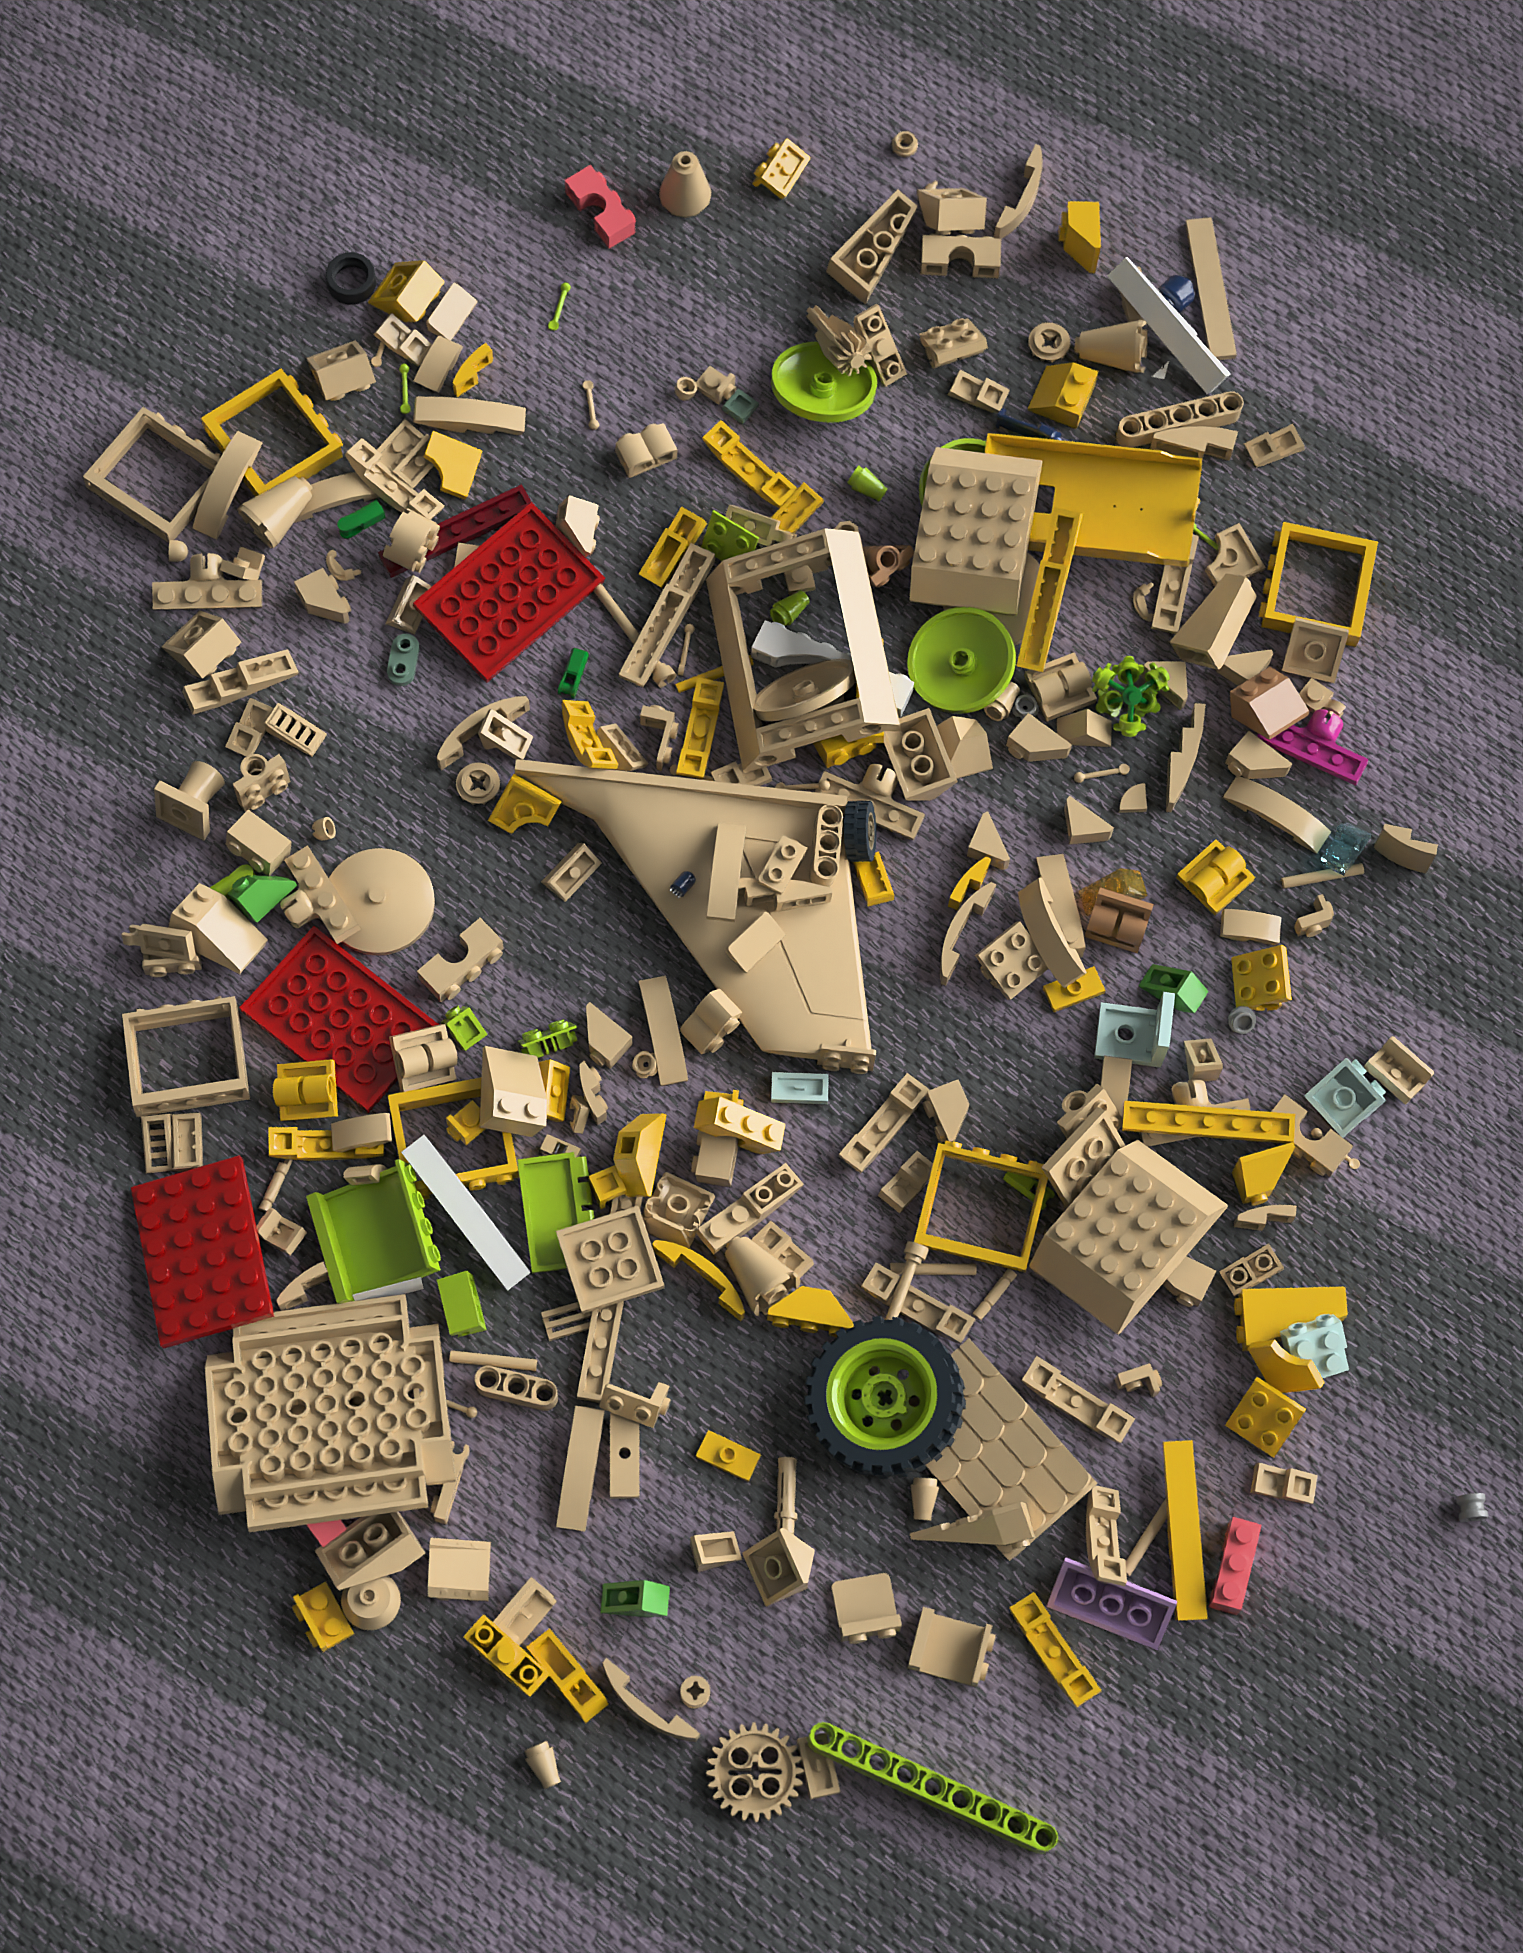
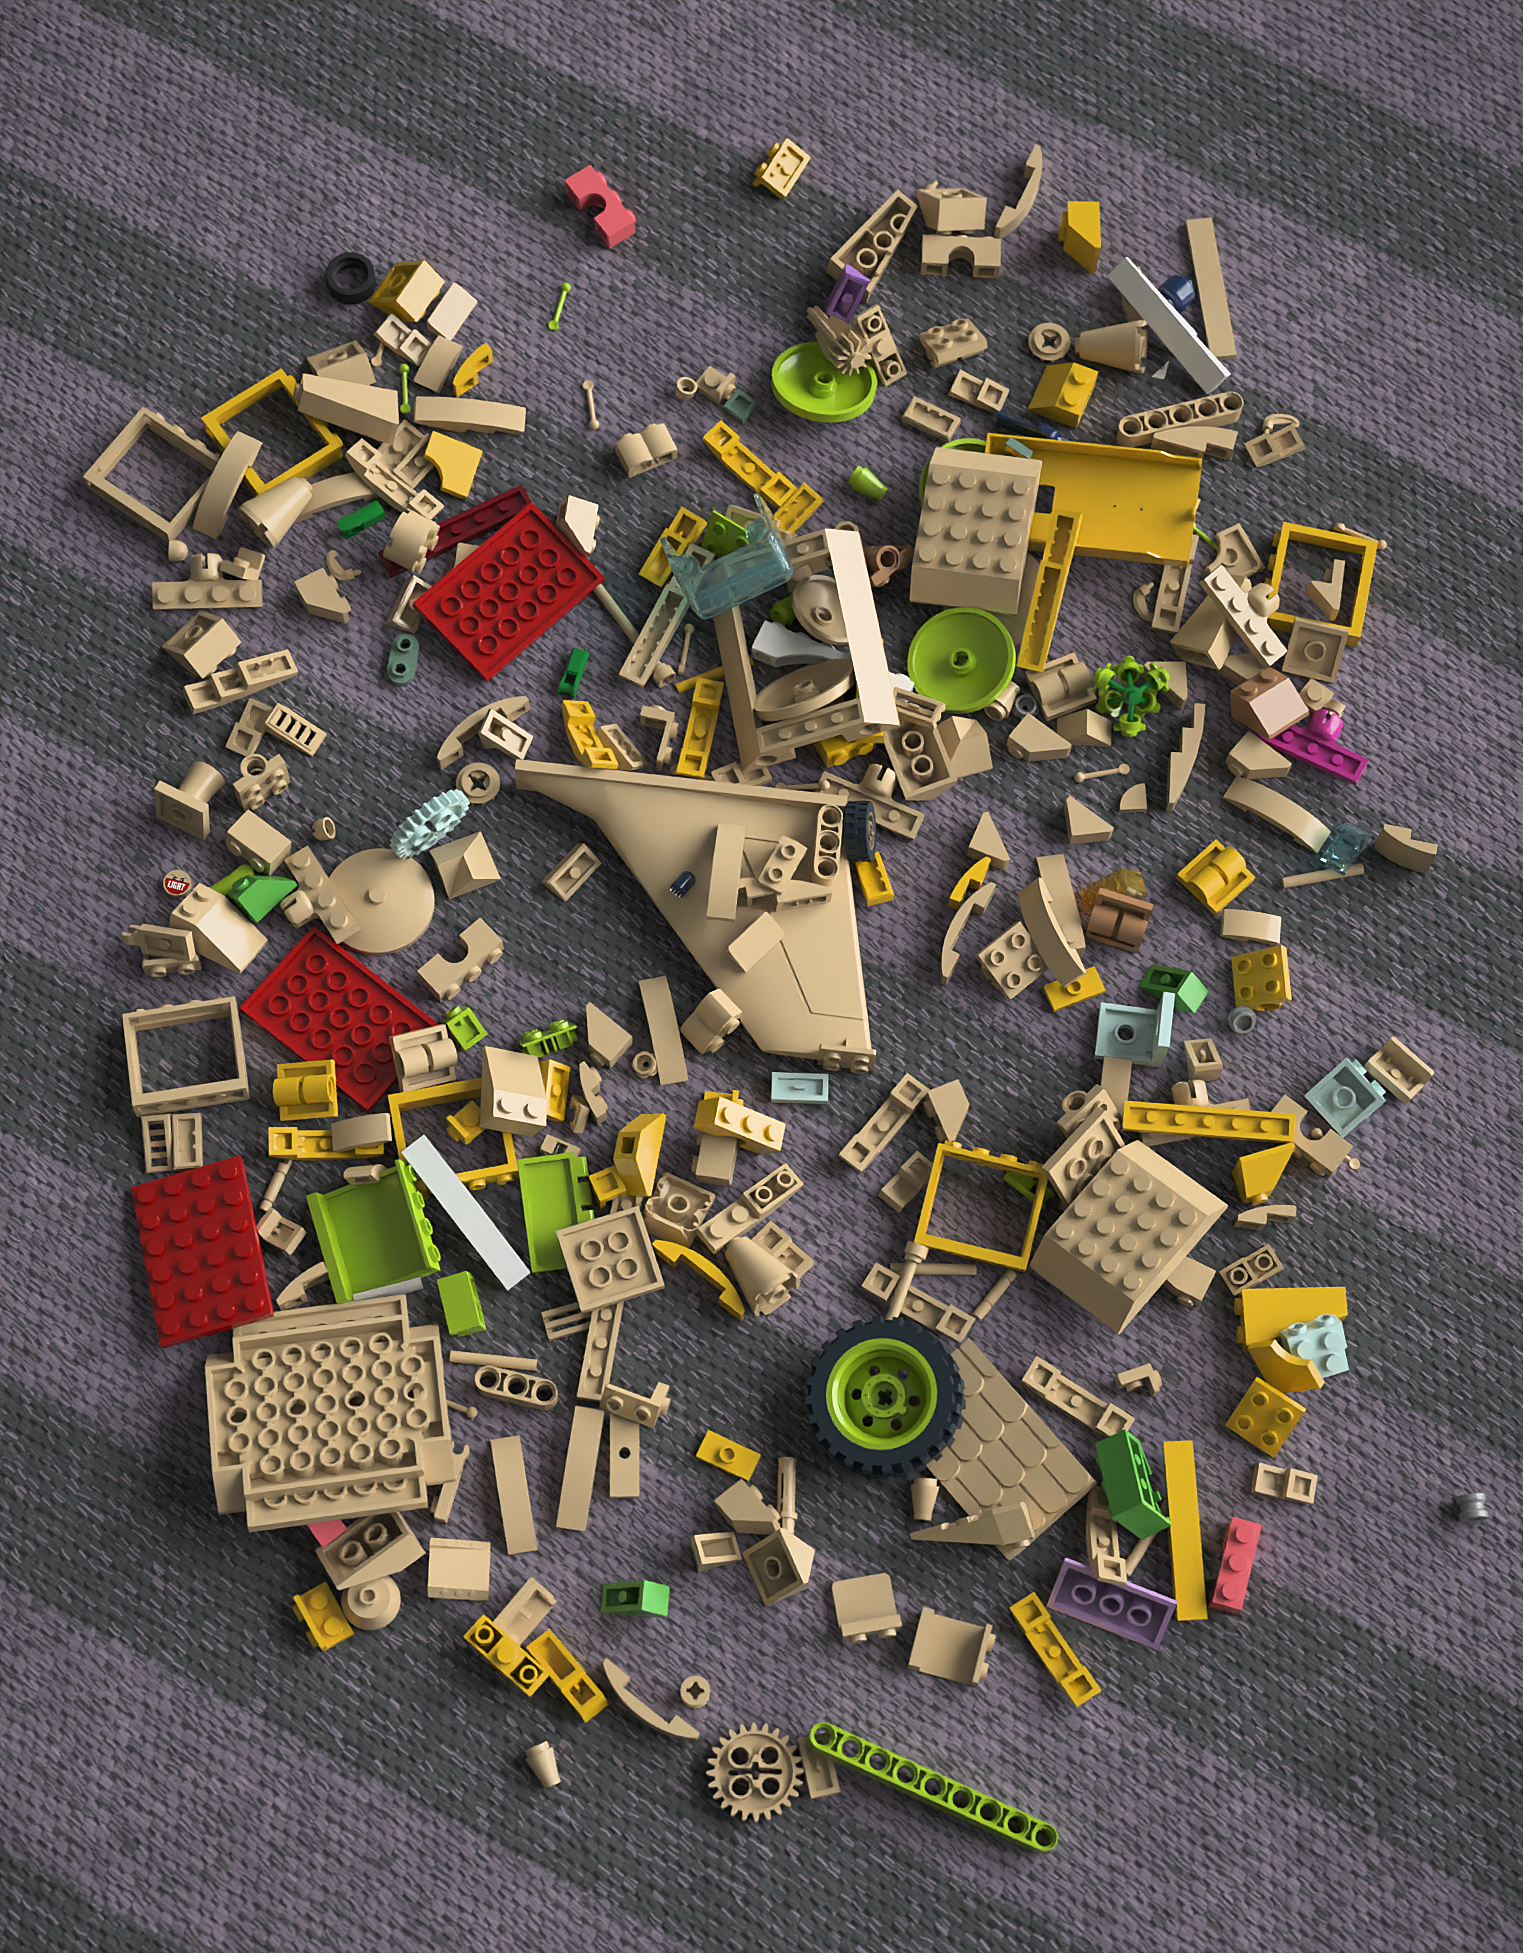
(177, 884): none -> tile
(350, 405): none -> tan slope
(417, 835): none -> light aqua gear
(464, 865): none -> tan slope
(513, 1495): none -> tan slope
(523, 804): yellow tile -> none
(685, 187): tan cone -> none
(737, 575): none -> clear light blue windscreen
(746, 1512): none -> tan slope
(811, 1310): yellow slope -> none
(819, 609): none -> tan dish
(846, 294): none -> medium lavender slope
(904, 137): tan plate -> none
(914, 713): none -> tan tile
(931, 419): none -> tan plate
(1016, 449): none -> sand green tile
(1127, 1485): none -> bright green wedge
(1247, 613): none -> tan plate
(1278, 419): none -> tan piece
(1315, 922): tan bracket -> none
(1328, 593): none -> tan slope
(1341, 527): none -> tan hinge

